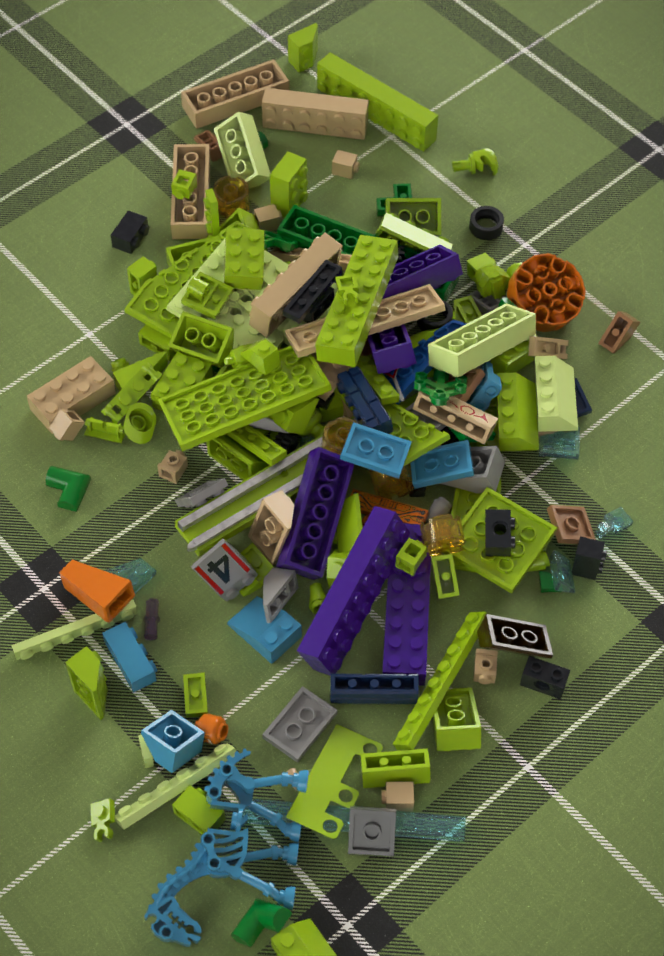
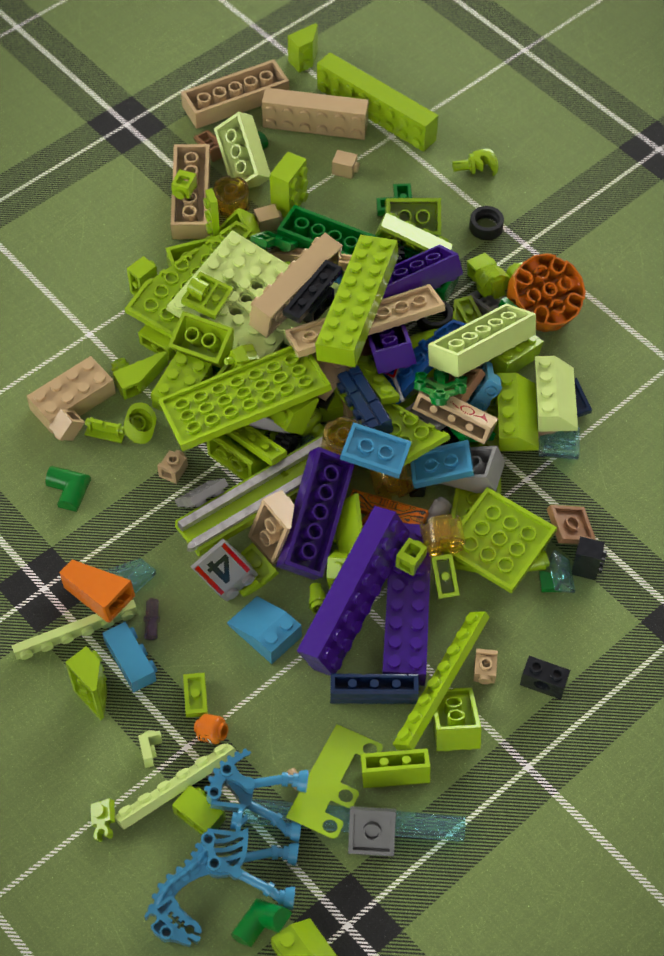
(129, 232): black brick -> none
(131, 393): lime plate -> none
(173, 740): dark azure slope -> none
(244, 258): lime brick -> none
(262, 356): lime slope -> none
(277, 590): light grey slope -> none
(299, 724): light grey plate -> none
(347, 287): lime plate -> none
(398, 796): tan brick -> none
(496, 521): black brick -> none
(514, 636): dark brown slope -> none
(547, 347): tan plate -> none
(615, 520): clear light blue plate -> none
(619, 331): medium nougat slope -> none

